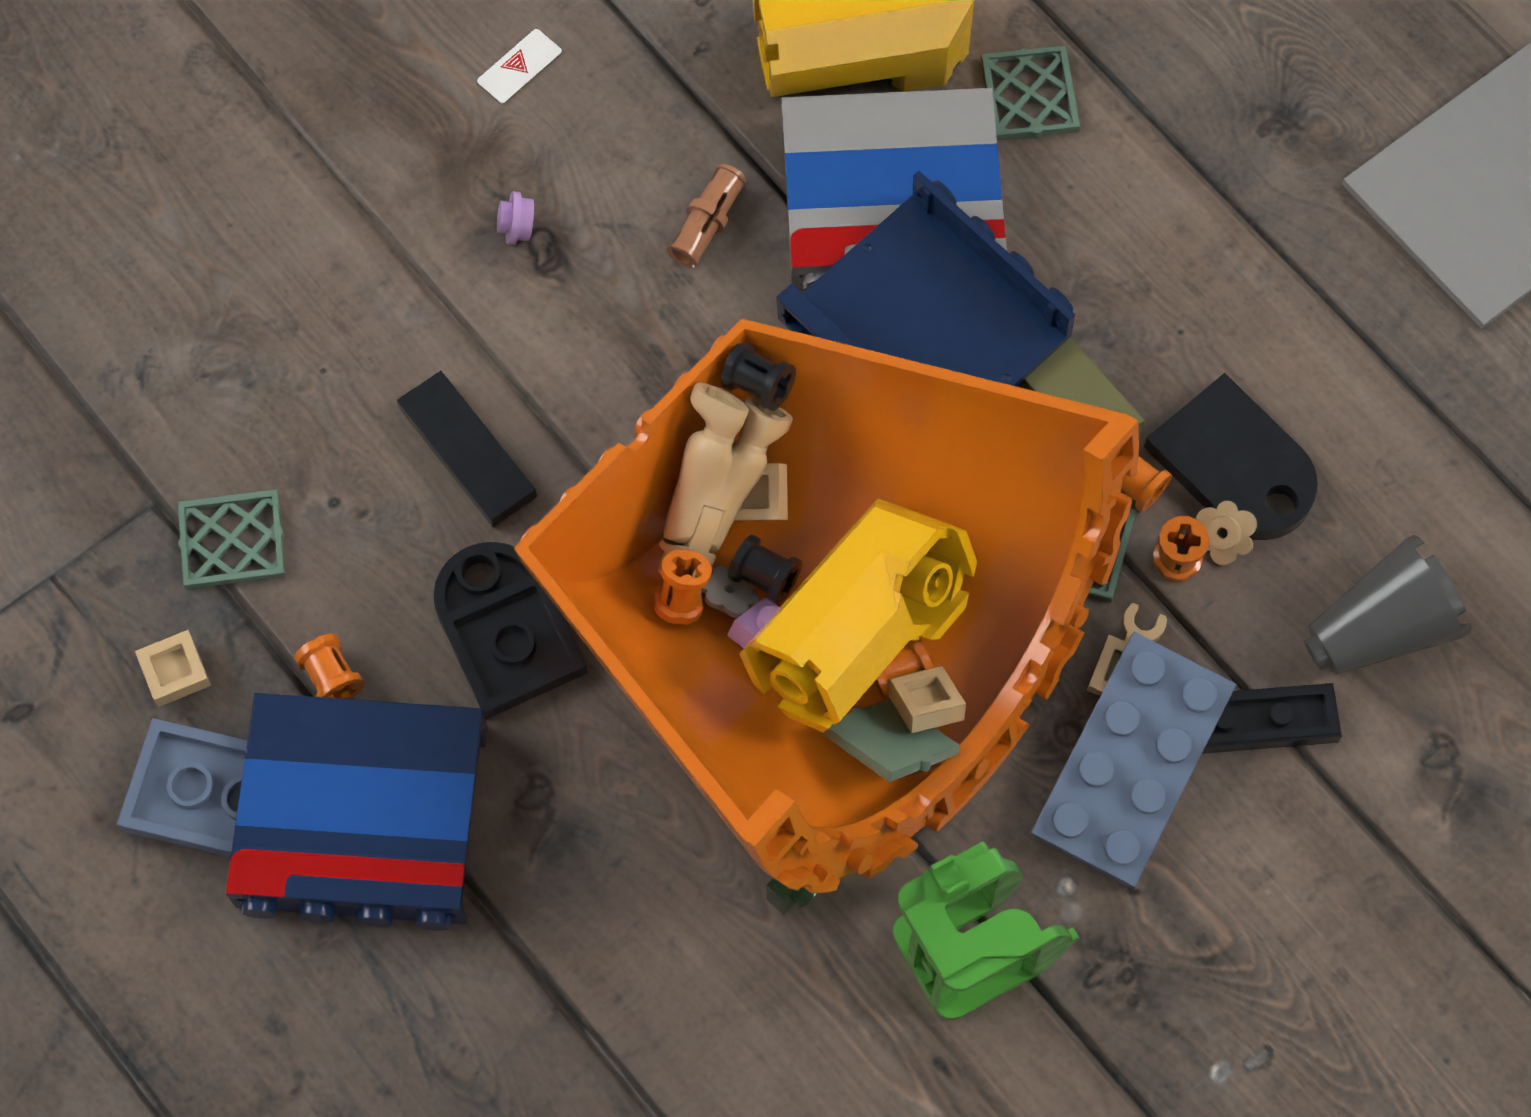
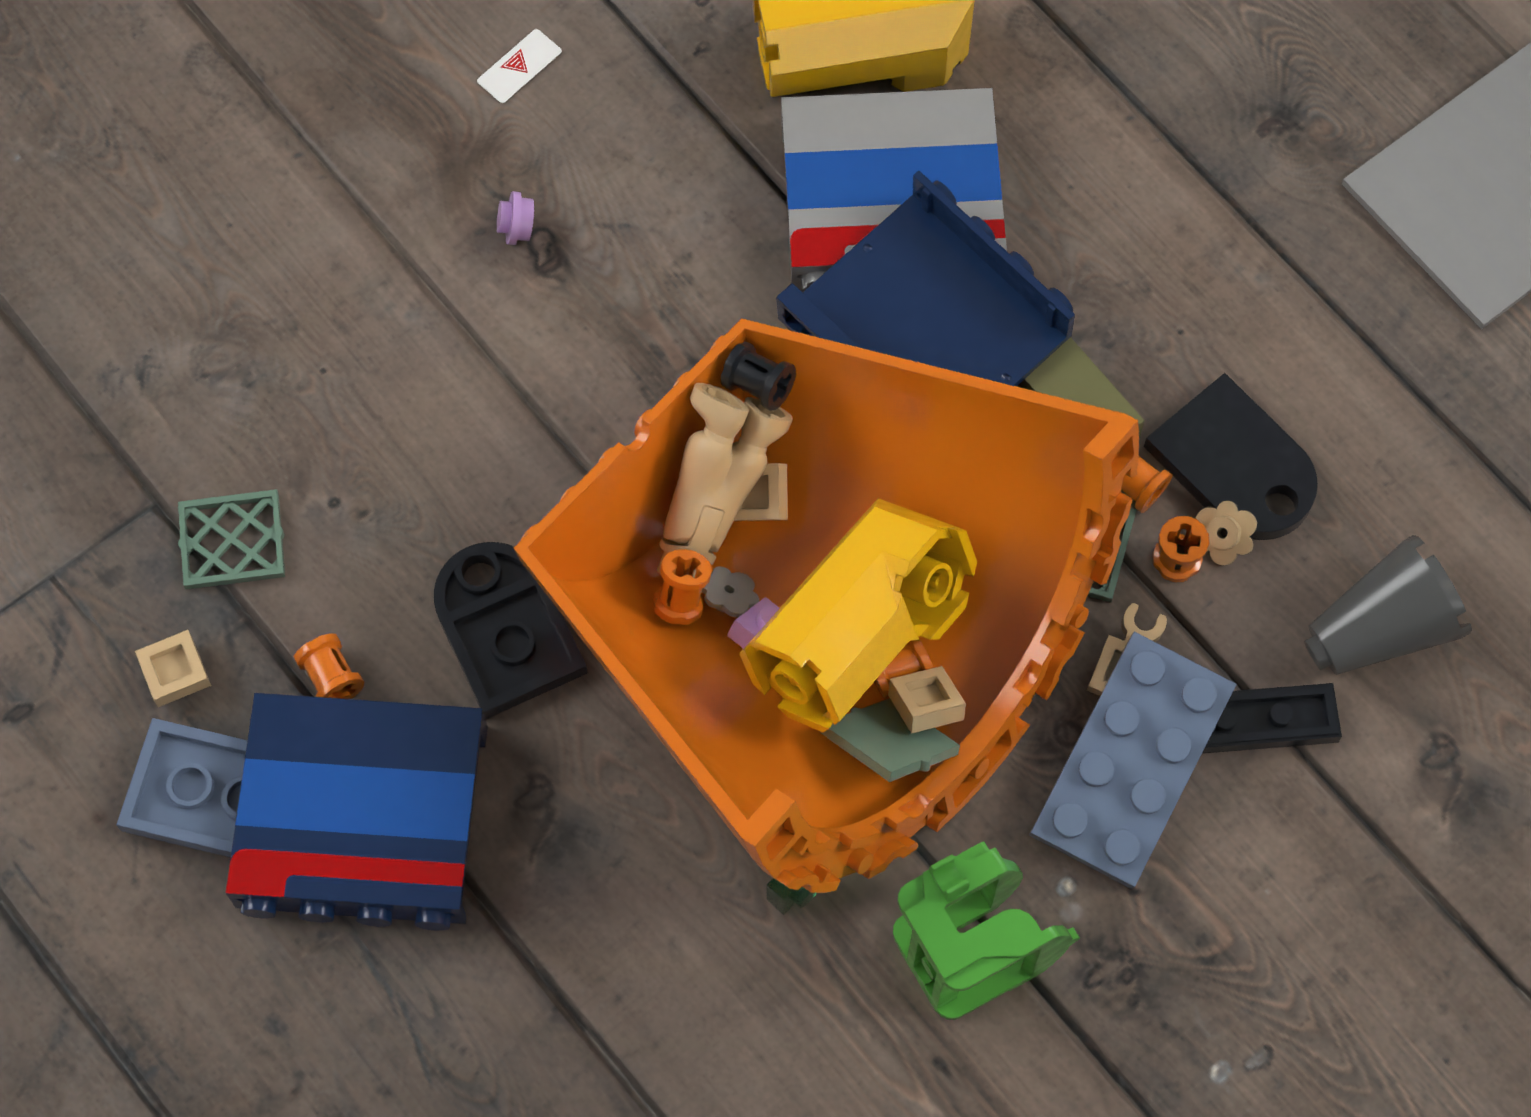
(467, 448): black tile -> none
(707, 215): nougat pin -> none
(764, 569): black bush -> none
(1066, 89): sand green window -> none

